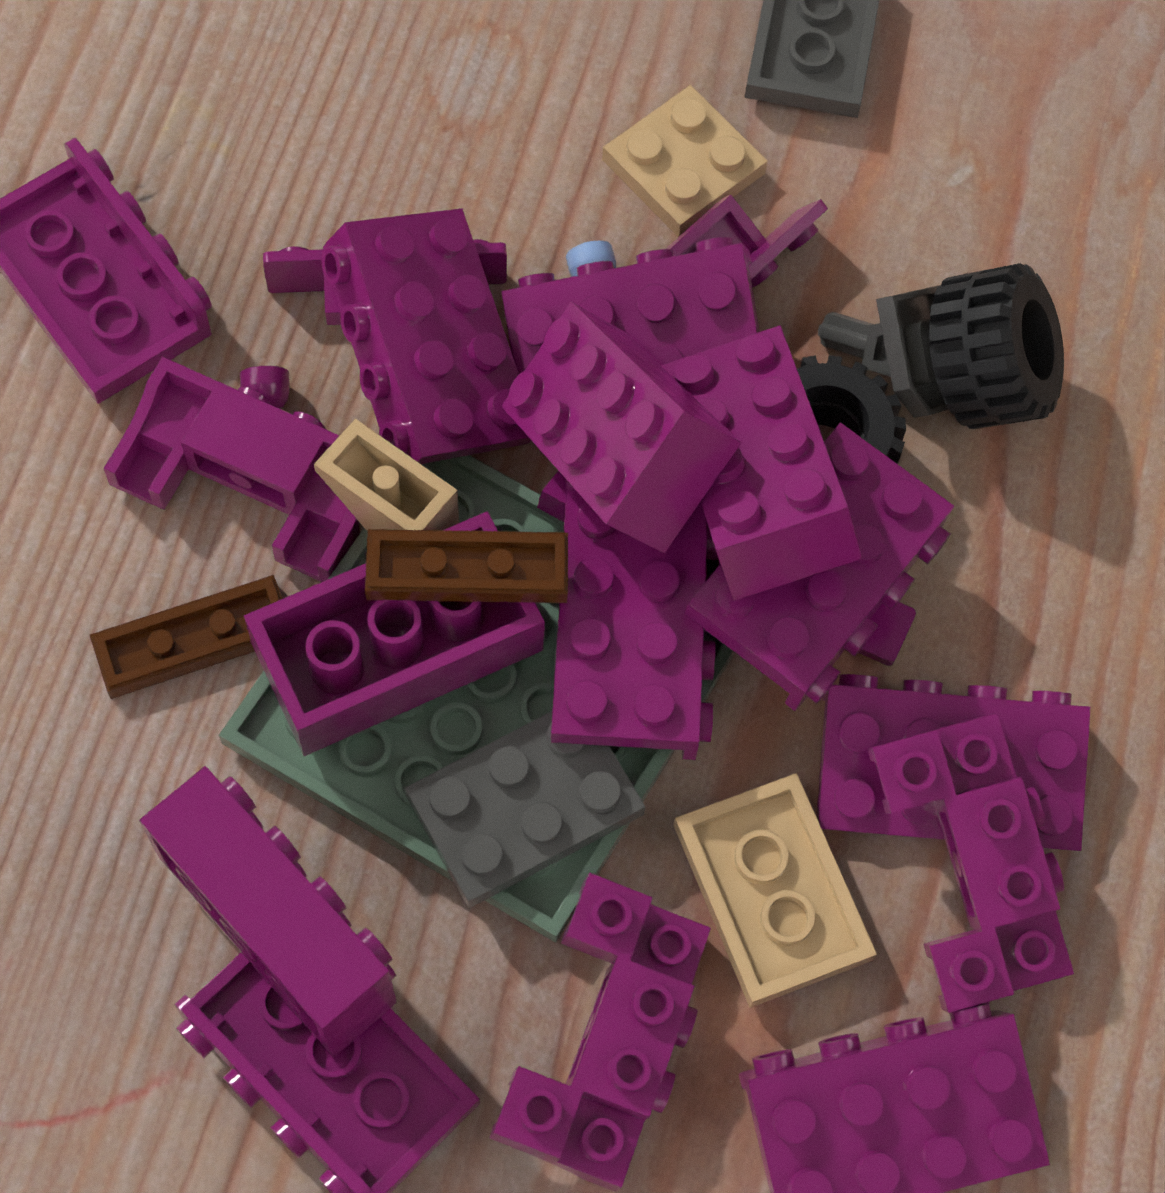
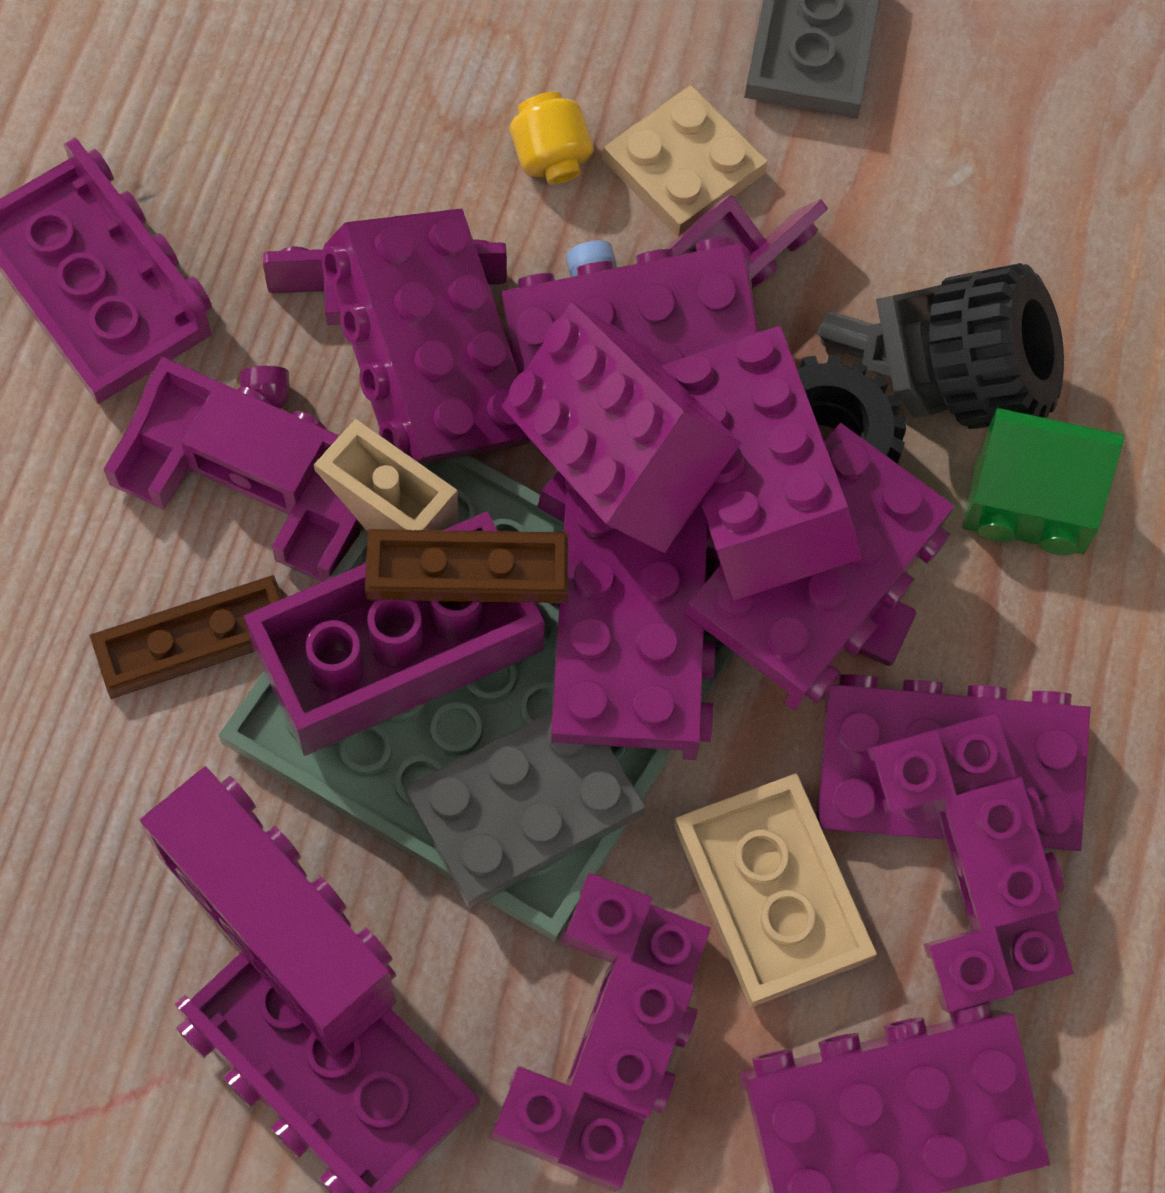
(551, 137): none -> yellow head
(1041, 482): none -> green slope

